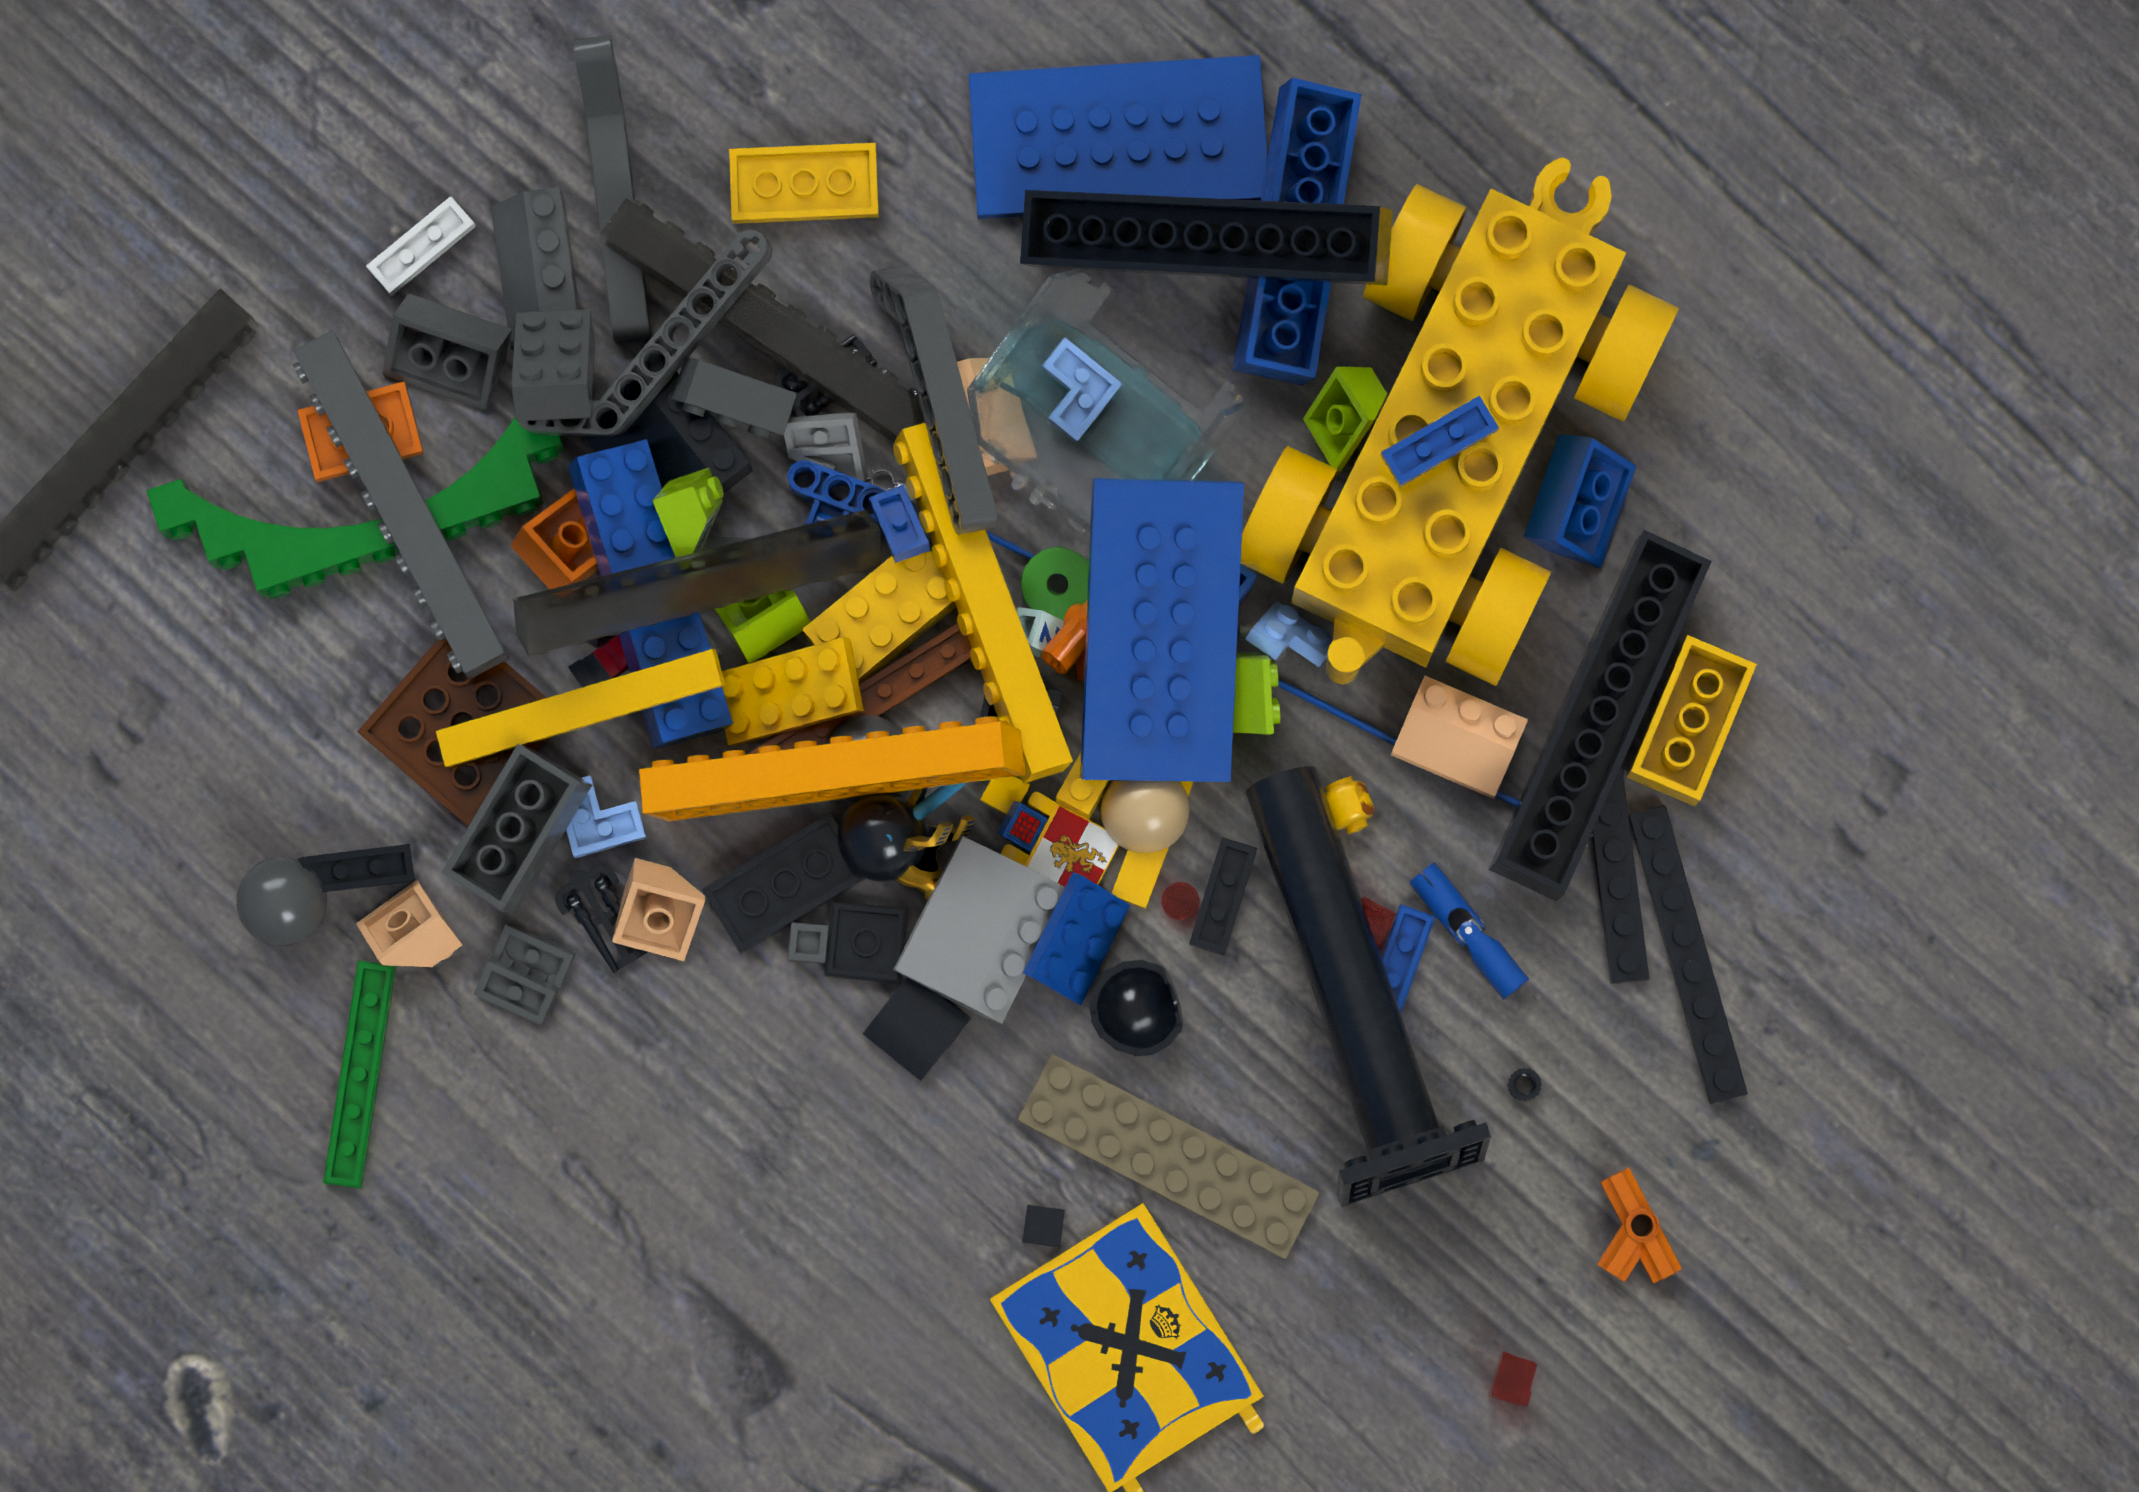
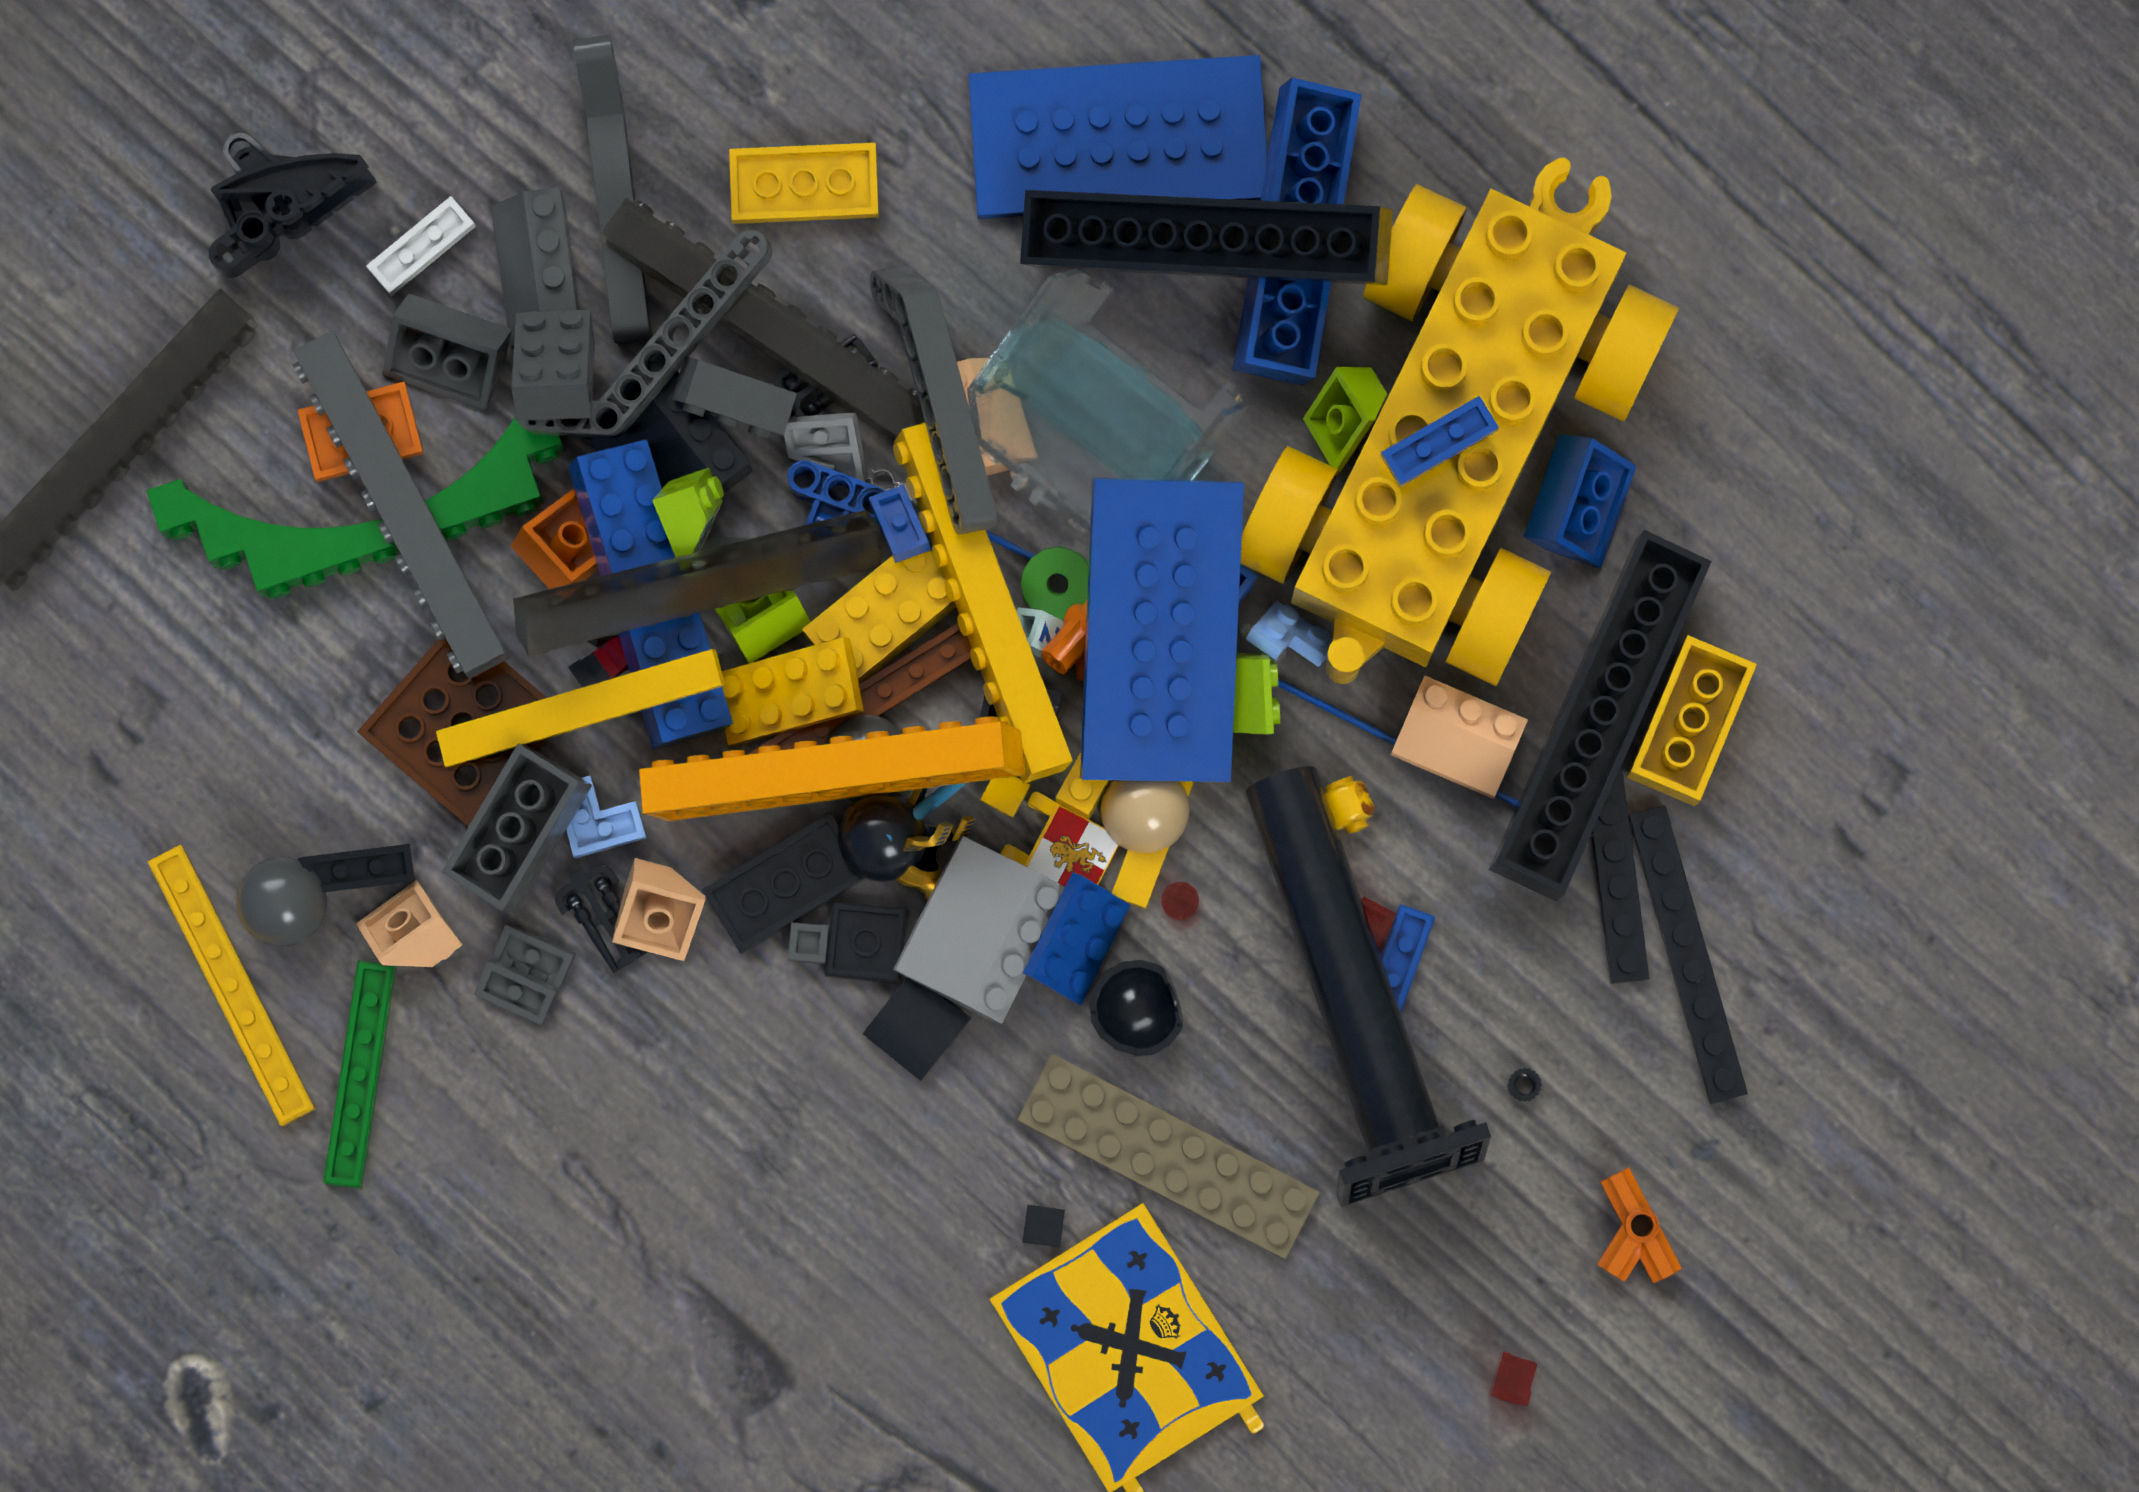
(231, 985): none -> yellow tile
(295, 187): none -> black piece
(1022, 826): tile -> none
(1088, 388): light blue plate -> none
(1223, 896): black plate -> none
(1486, 952): blue piece -> none

